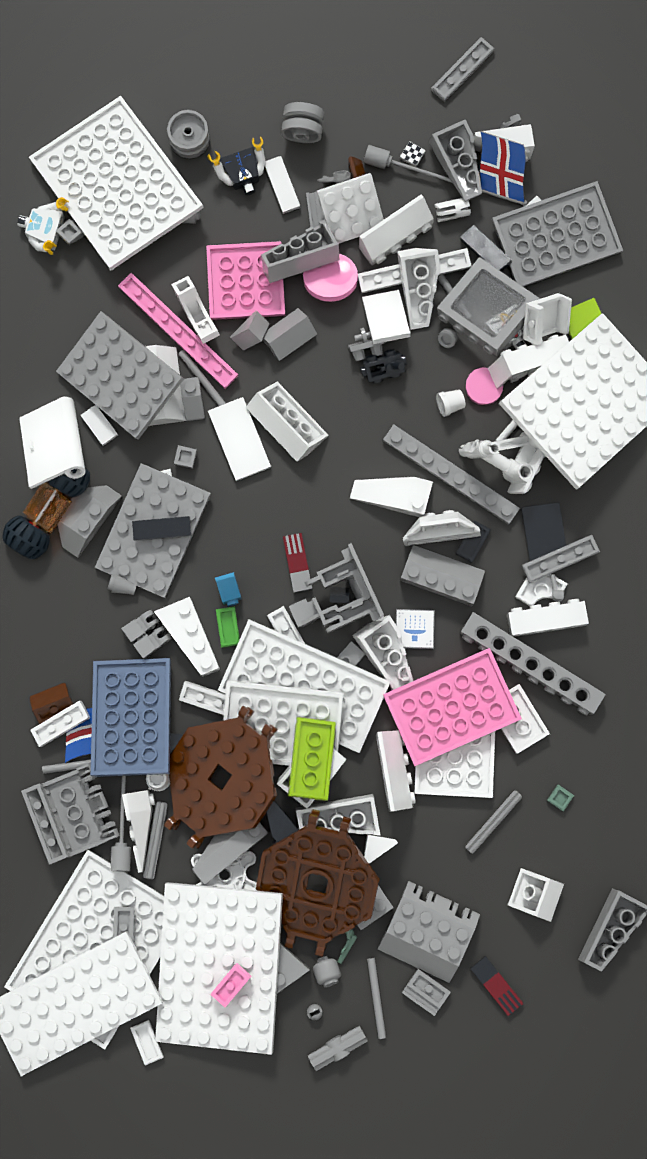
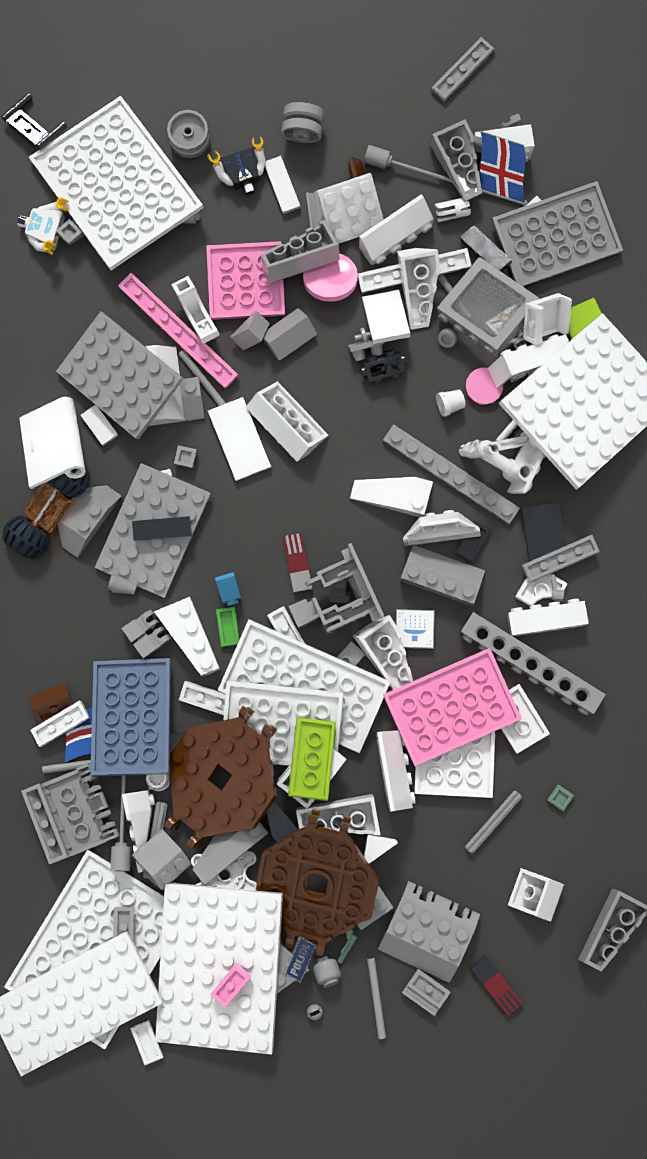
(28, 127): none -> plate
(161, 859): none -> light grey slope
(299, 959): none -> slope
(337, 1048): light grey piece -> none
(338, 177): light grey plate -> none
(412, 154): tile -> none

